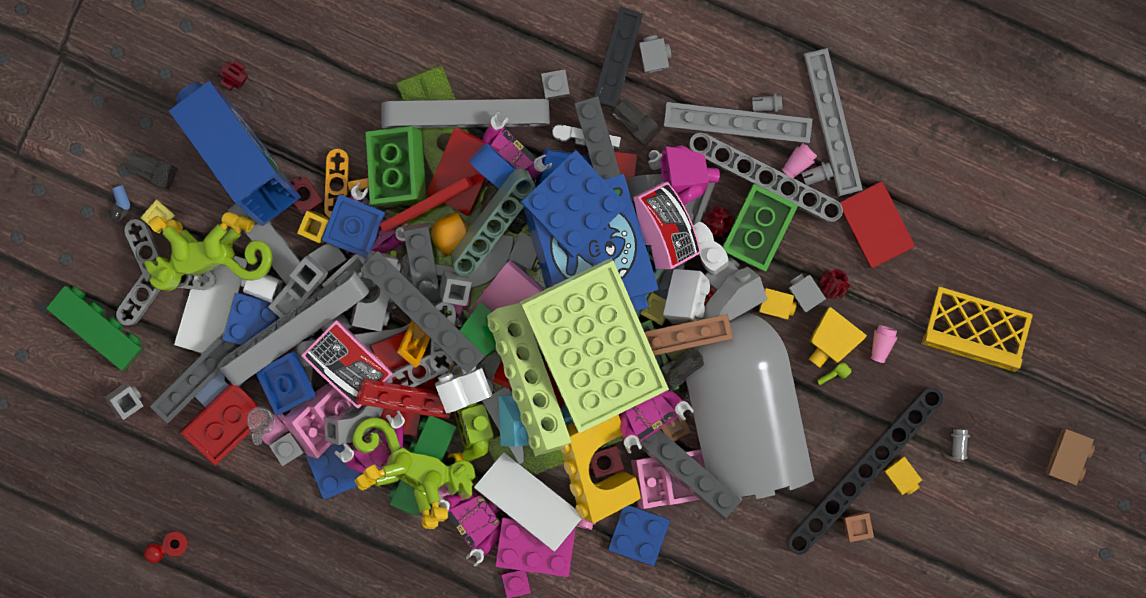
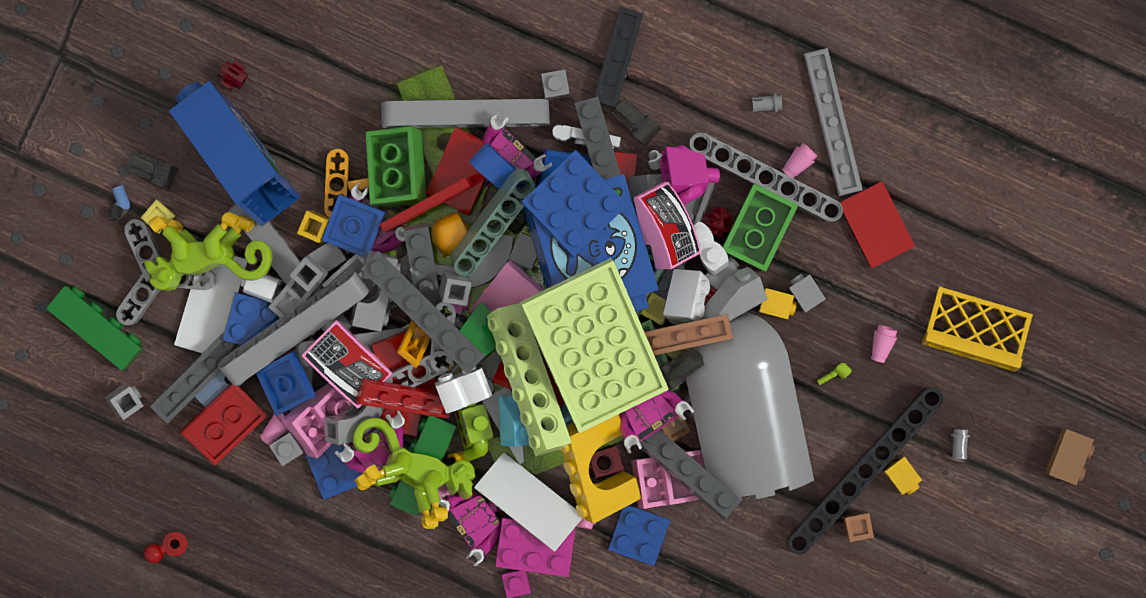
(260, 422): clear piece -> none
(314, 200): dark red brick -> none
(654, 54): light grey brick -> none
(738, 122): light grey plate -> none
(817, 174): light grey pin -> none
(834, 284): dark red gear -> none
(834, 338): yellow torso -> none

